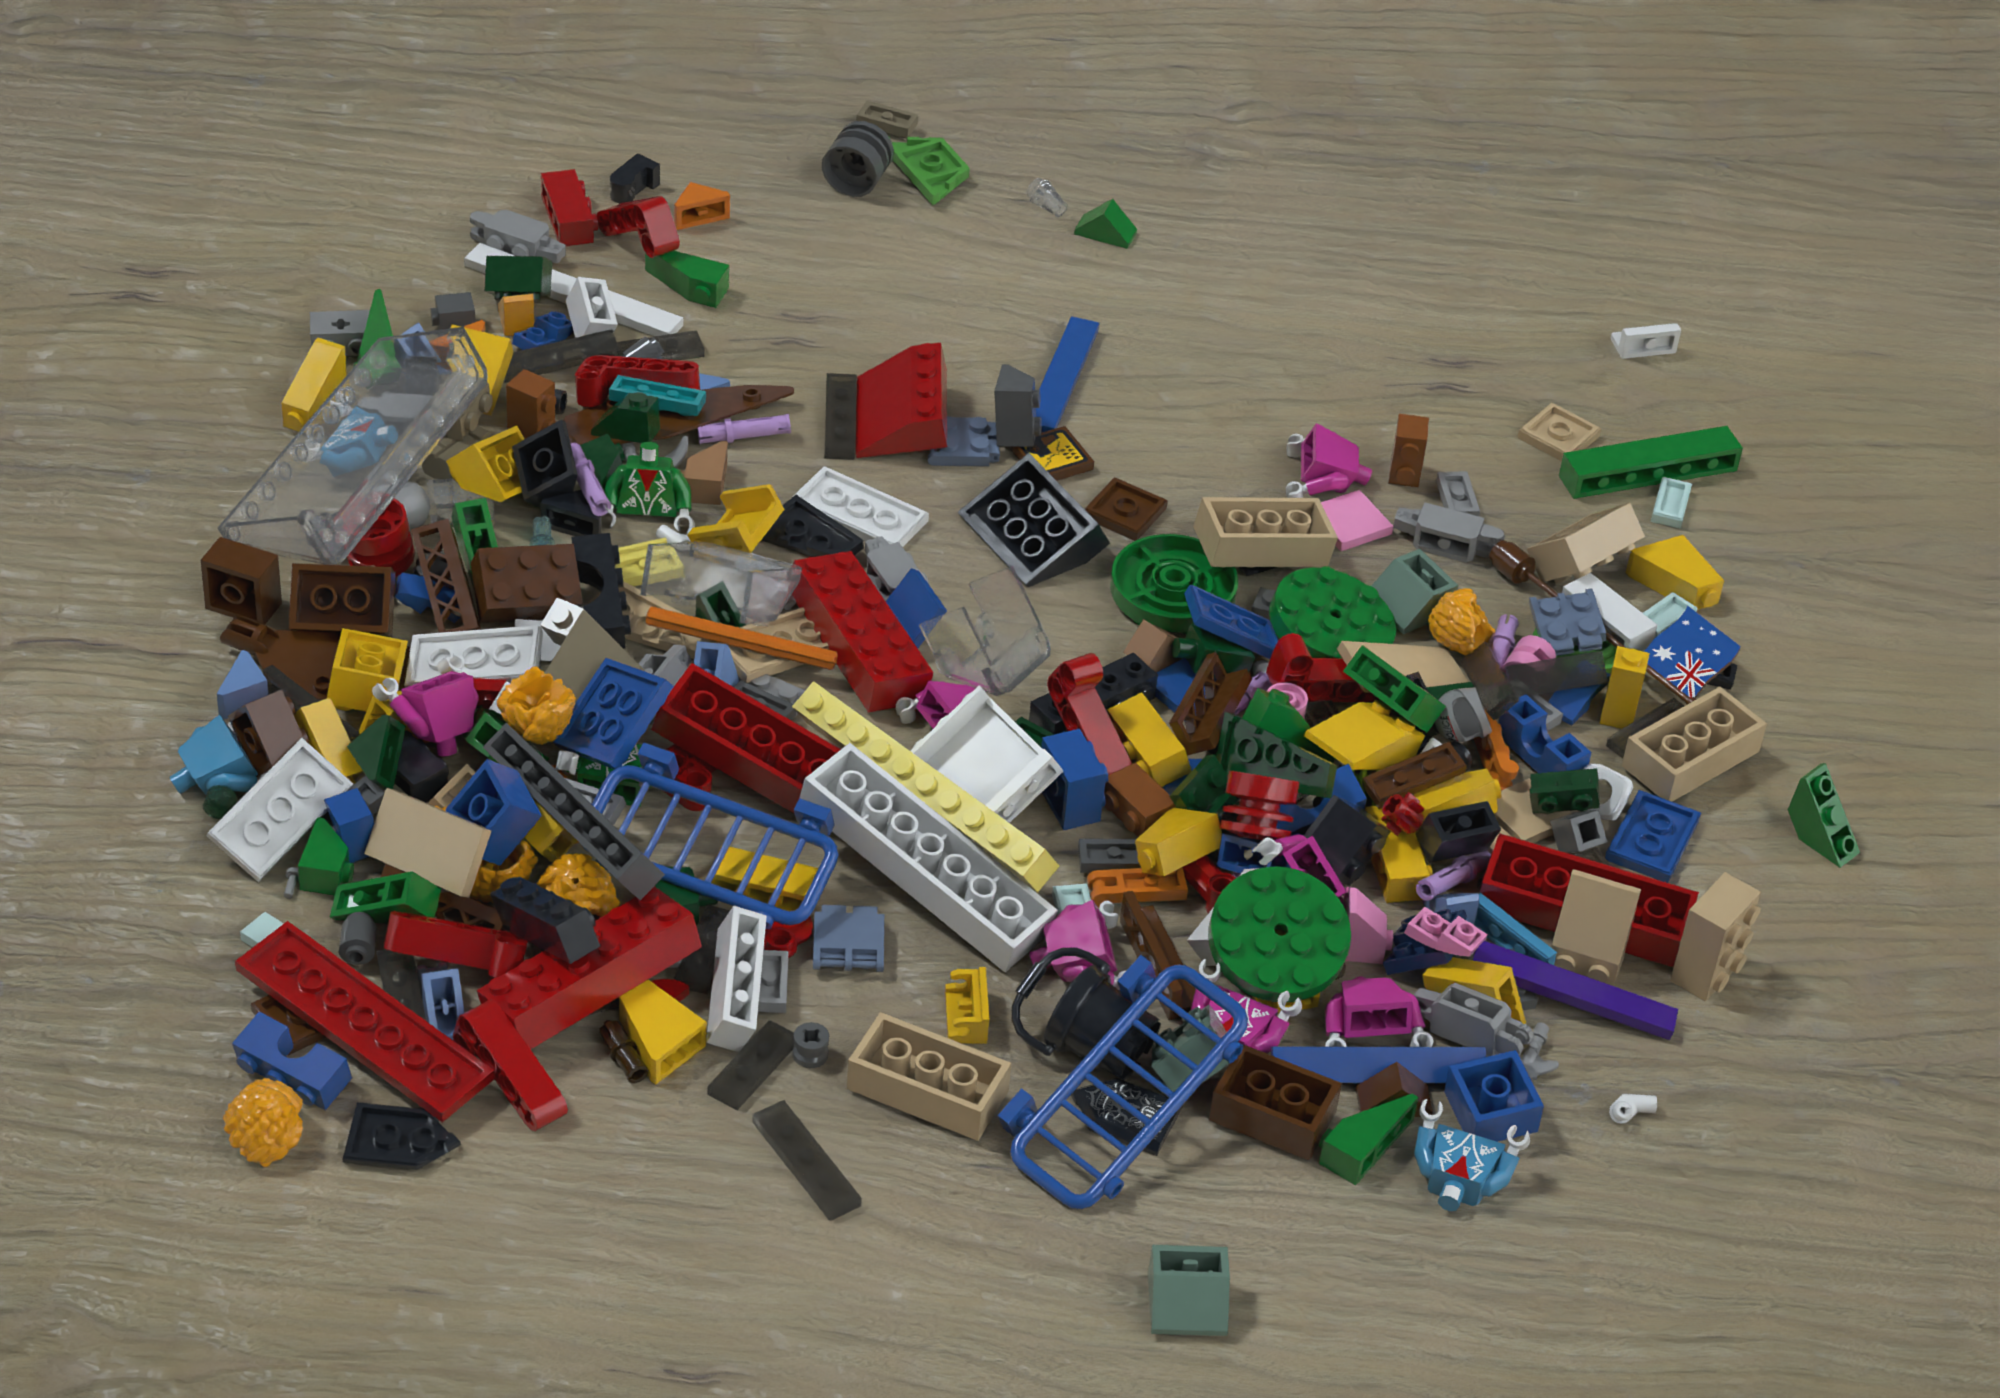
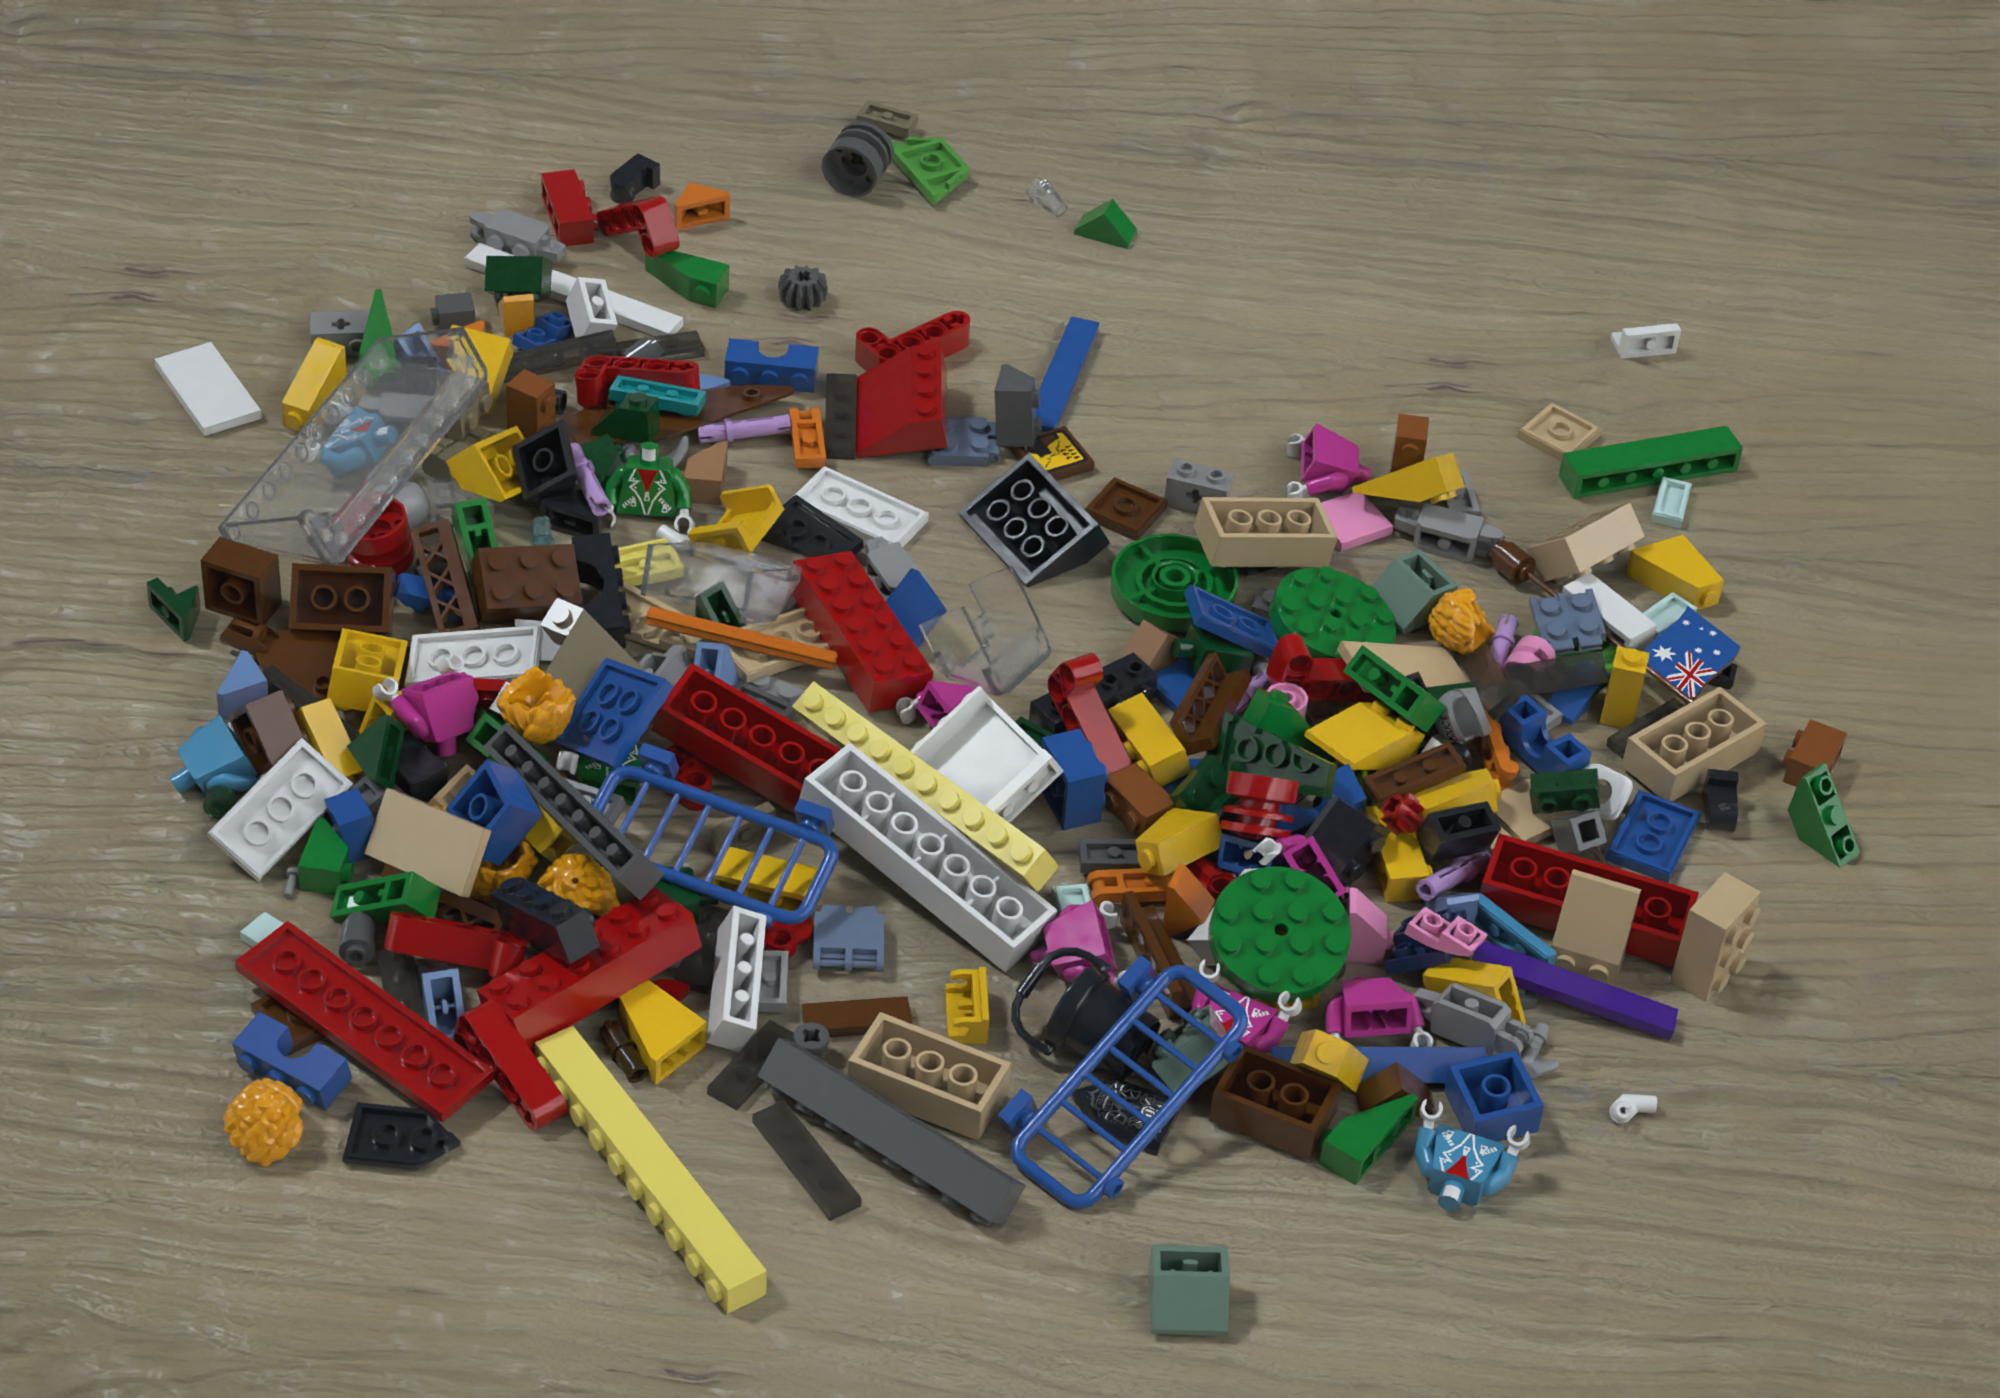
(176, 610): none -> dark green slope
(207, 389): none -> white tile
(652, 1172): none -> light yellow brick
(746, 835): none -> dark tan plate
(749, 367): none -> blue arch
(802, 287): none -> dark grey gear
(807, 438): none -> orange plate
(854, 1016): none -> reddish brown tile
(892, 1132): none -> dark grey brick
(950, 329): none -> red beam
(1186, 902): none -> orange slope
(1191, 482): none -> light grey brick
(1330, 1058): none -> yellow slope
(1427, 480): none -> yellow slope
(1720, 800): none -> black leg
(1812, 747): none -> dark orange brick

